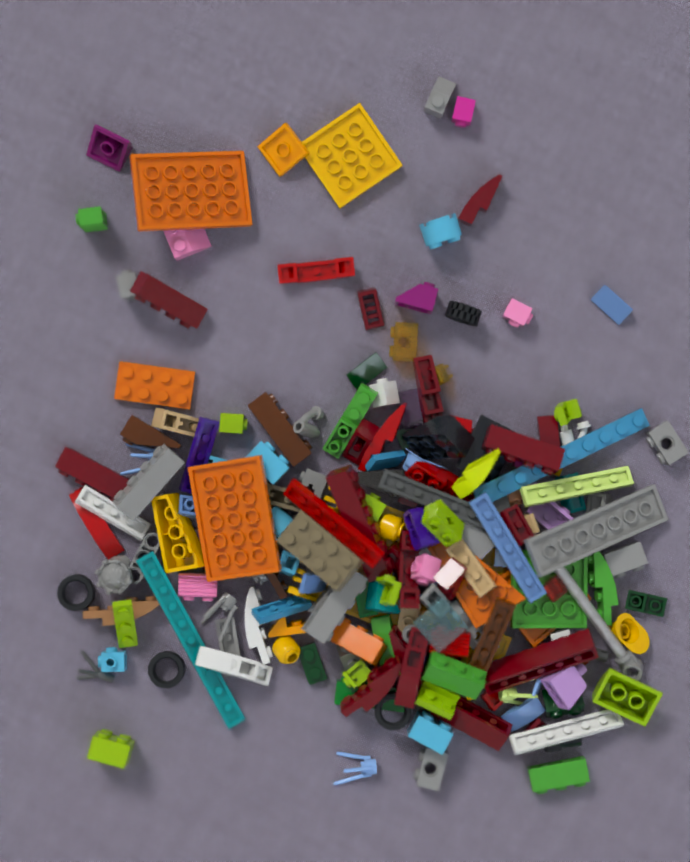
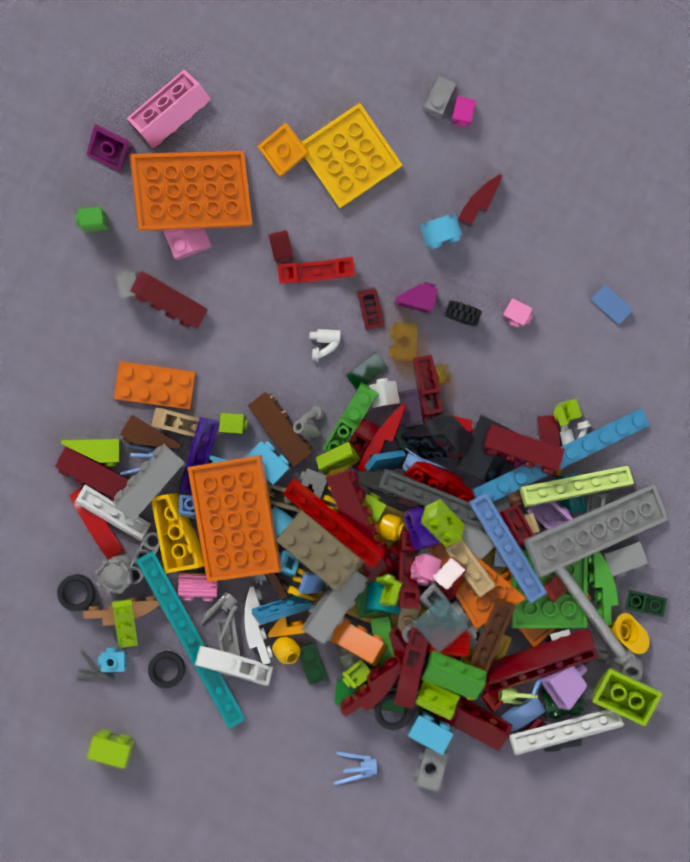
(100, 450): none -> lime slope
(169, 108): none -> bright pink slope
(281, 246): none -> dark red slope
(325, 336): none -> white plant
(337, 458): none -> lime slope
(475, 474): neon yellow slope -> none
(558, 774): bright green brick -> none
(676, 449): light grey brick -> none

